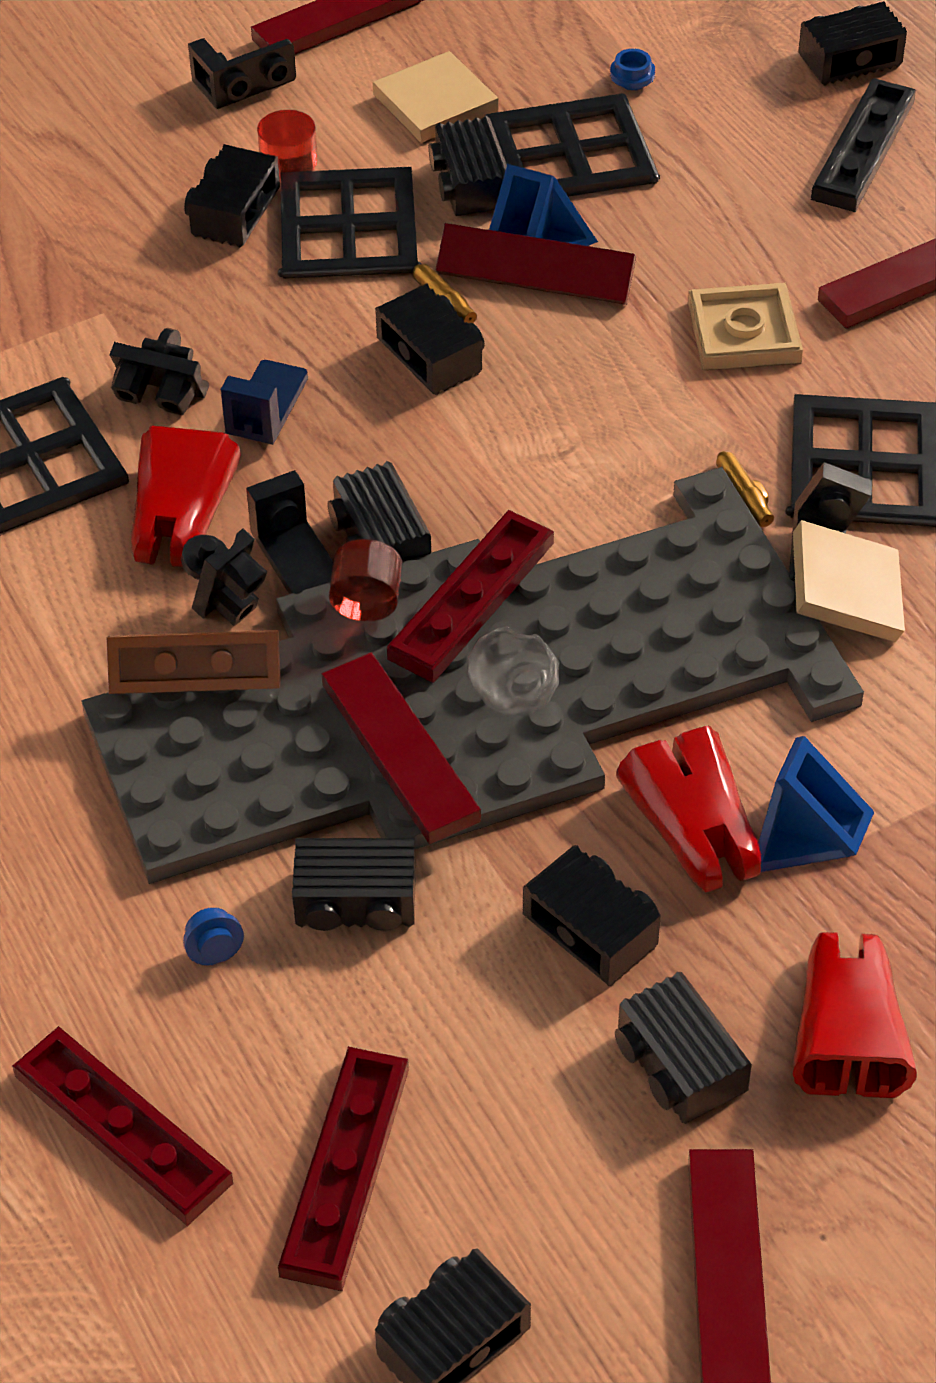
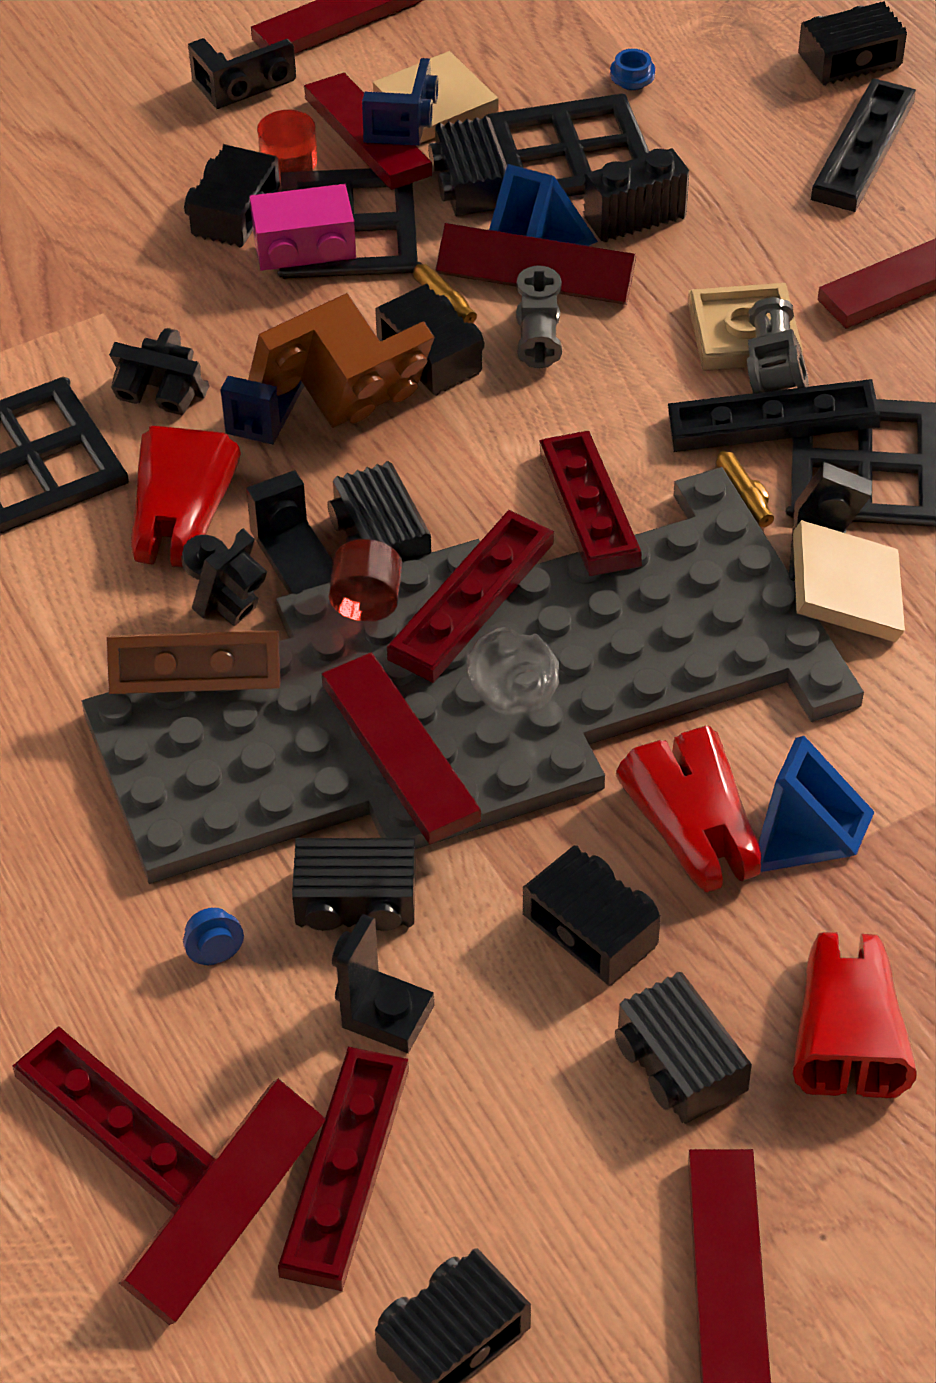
(222, 1202): none -> dark red tile
(303, 227): none -> dark pink brick
(341, 107): none -> dark red tile
(341, 360): none -> dark orange bracket
(374, 1001): none -> black bracket
(401, 116): none -> dark blue bracket
(538, 316): none -> dark grey connector
(590, 503): none -> dark red tile
(636, 194): none -> black brick
(773, 415): none -> black tile
(775, 352): none -> dark grey connector

